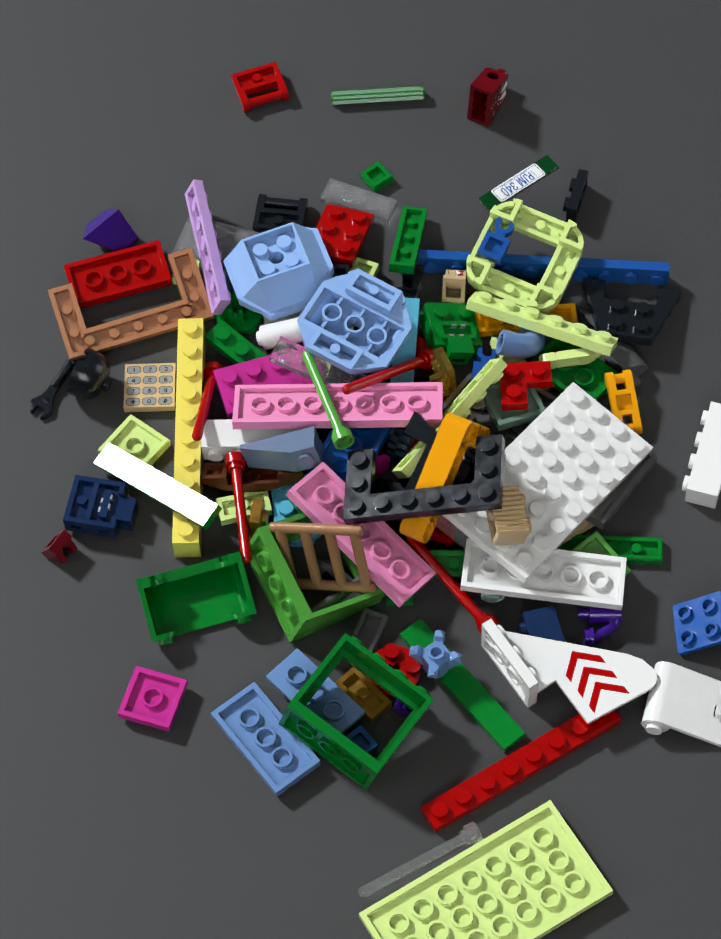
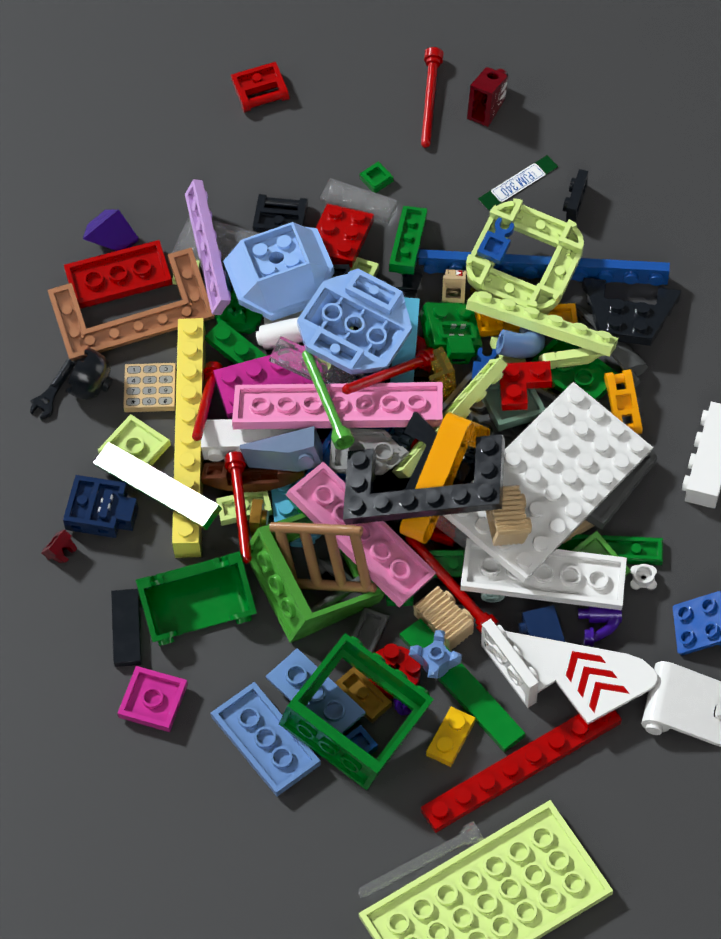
(126, 627): none -> black tile
(377, 95): green axle -> none
(387, 450): none -> light grey tile
(433, 58): none -> red piece
(441, 613): none -> tan brick
(450, 736): none -> yellow plate
(643, 570): none -> white plate

